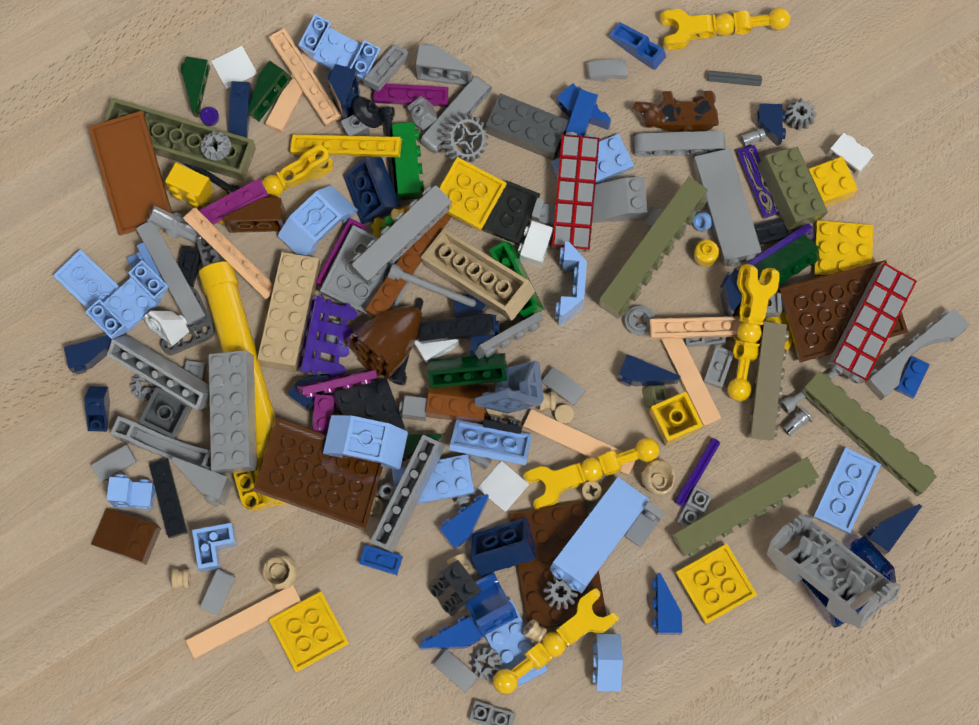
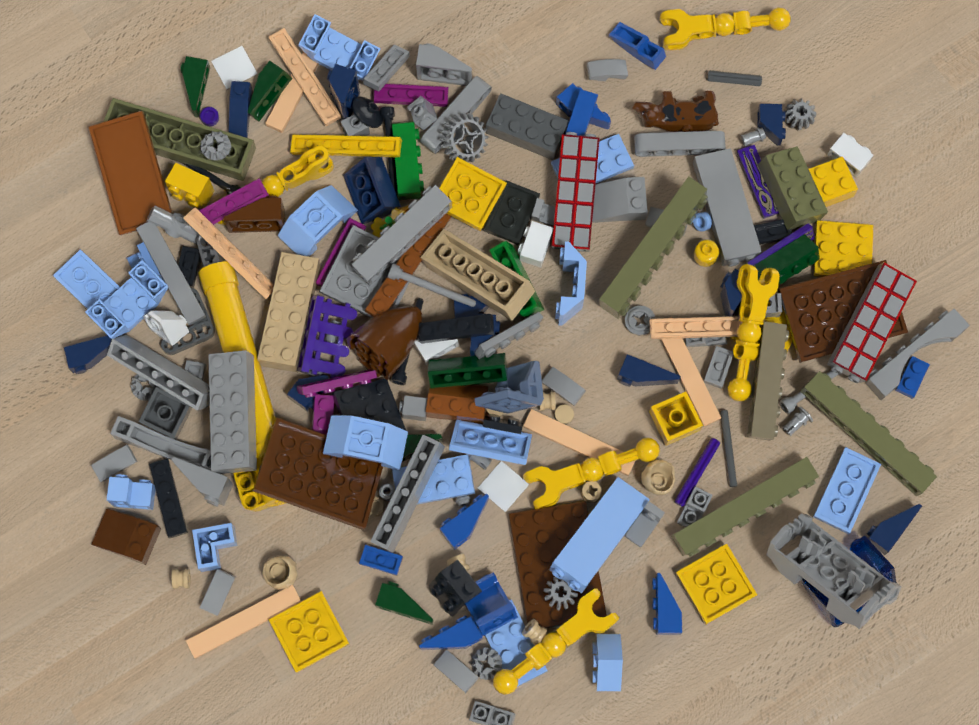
(97, 408): dark blue slope -> none
(397, 601): none -> dark green slope
(503, 547): dark blue slope -> none
(654, 395): olive slope -> none
(728, 448): none -> dark grey bar

